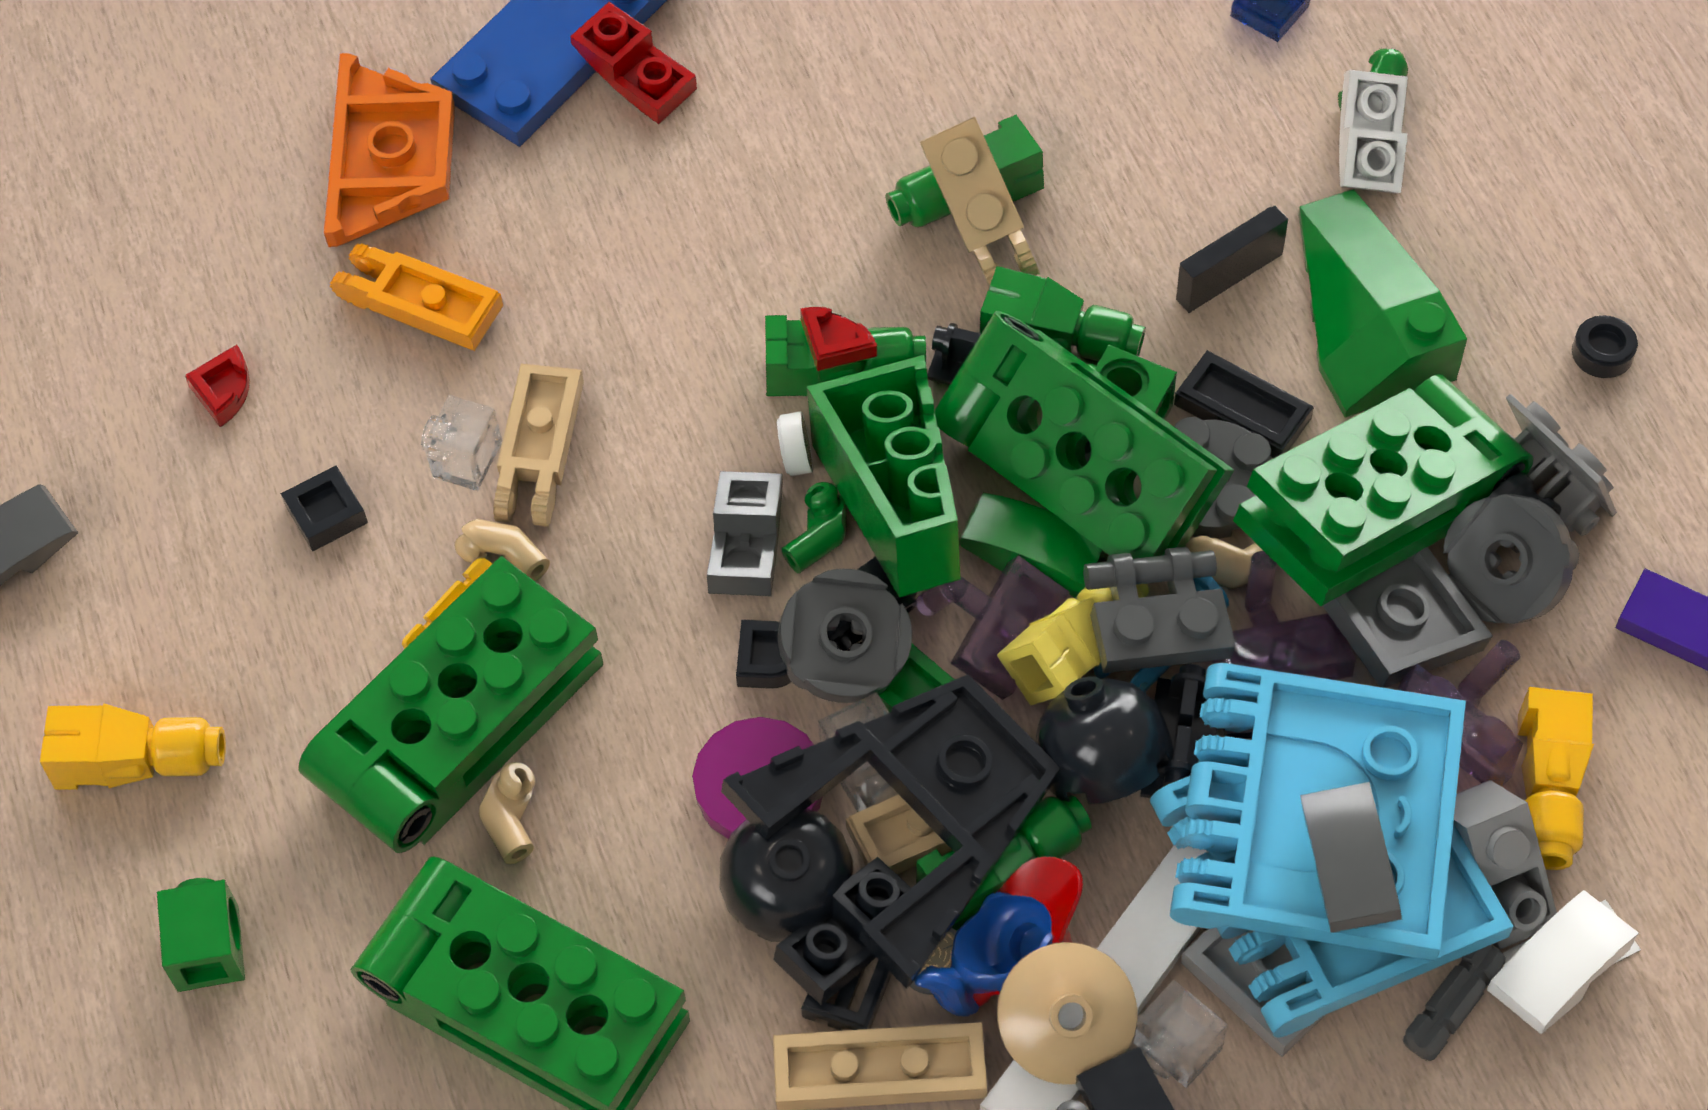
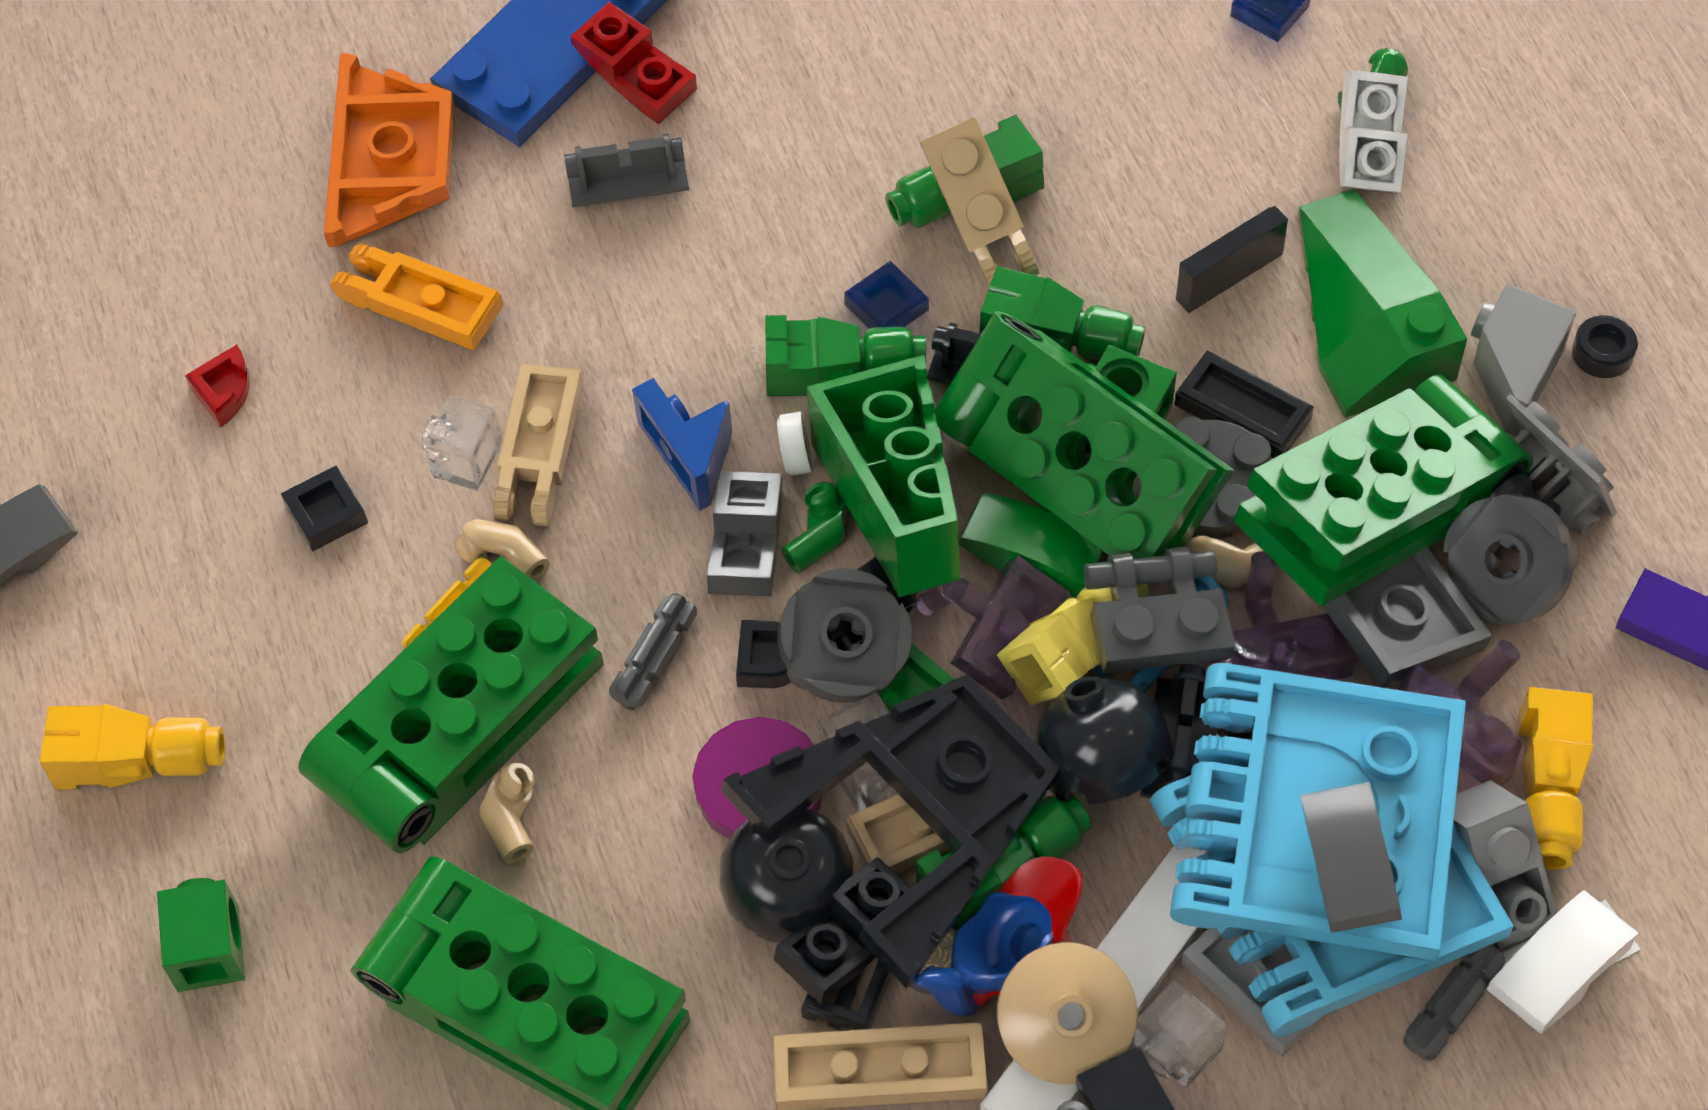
(636, 172): none -> dark grey hinge
(653, 651): none -> dark grey axle
(689, 446): none -> blue slope
(835, 338): red tile -> none
(886, 298): none -> clear blue tile
(1519, 348): none -> light grey slope

